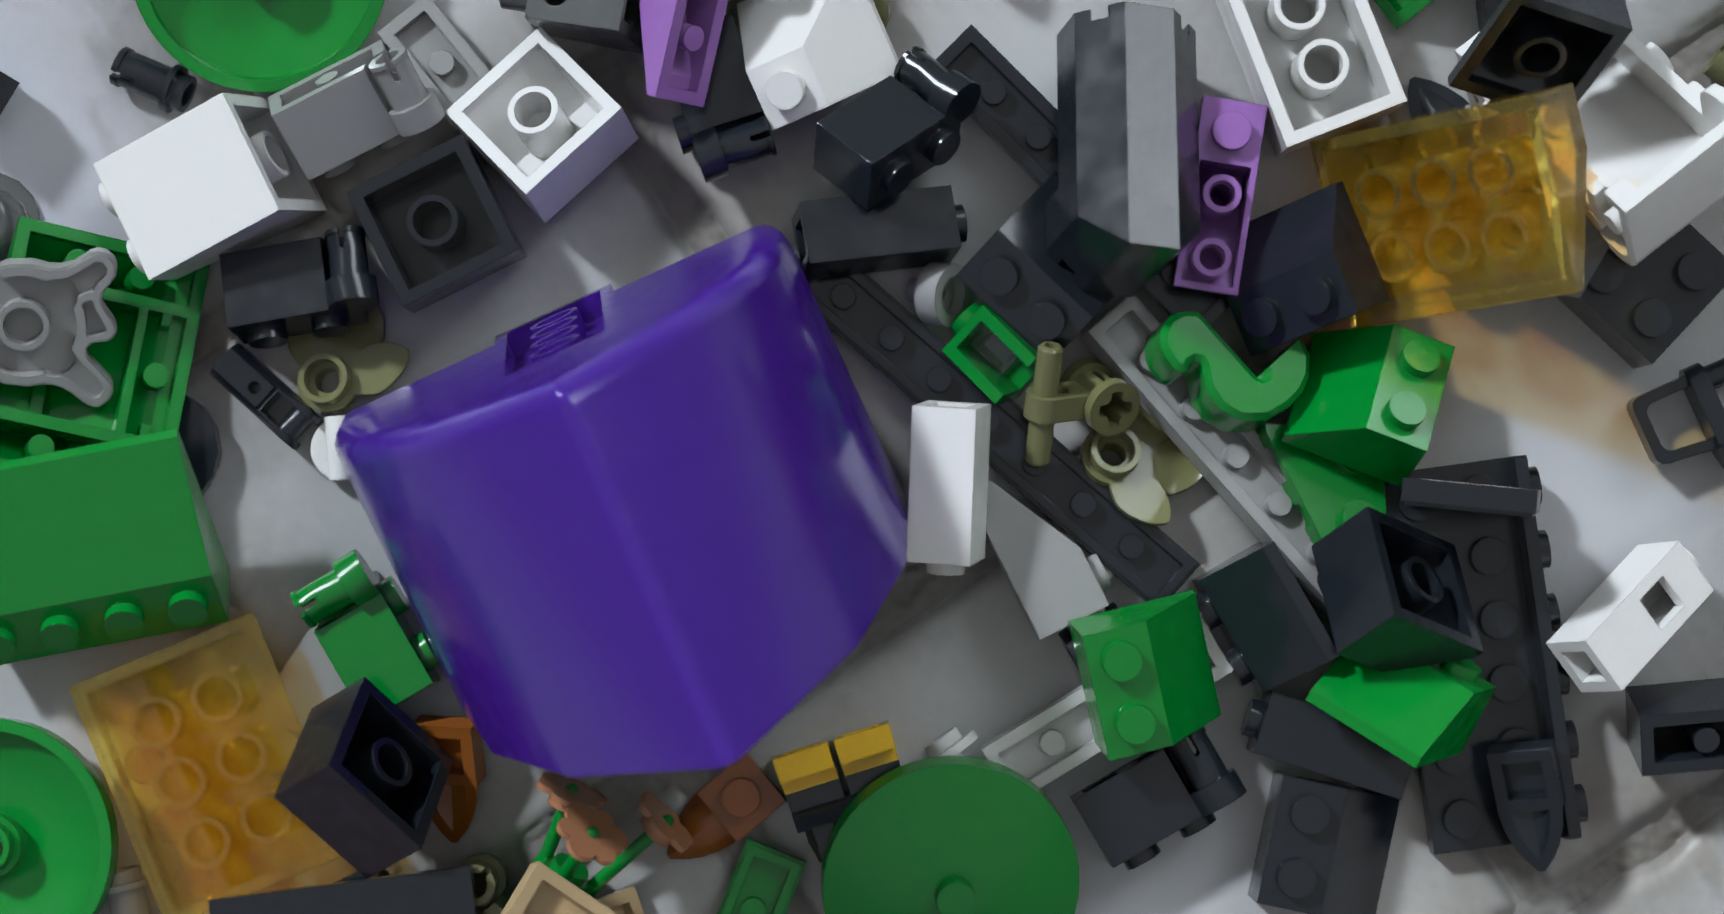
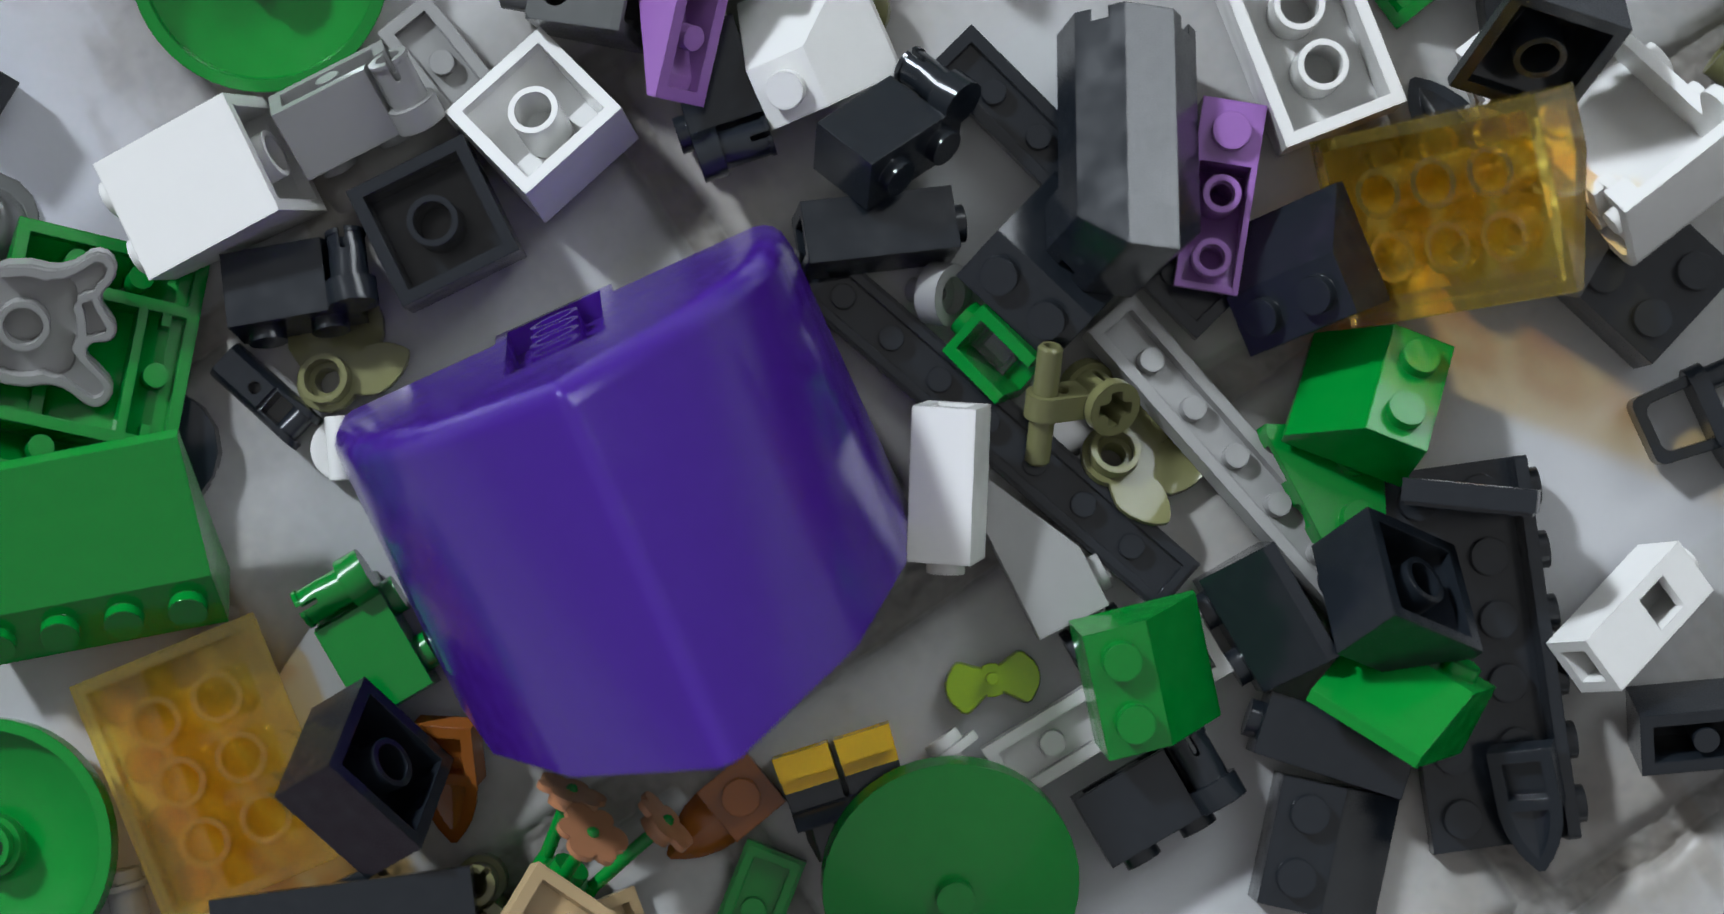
(168, 86): black pin -> none
(969, 684): none -> lime piece
(1218, 380): green animal -> none

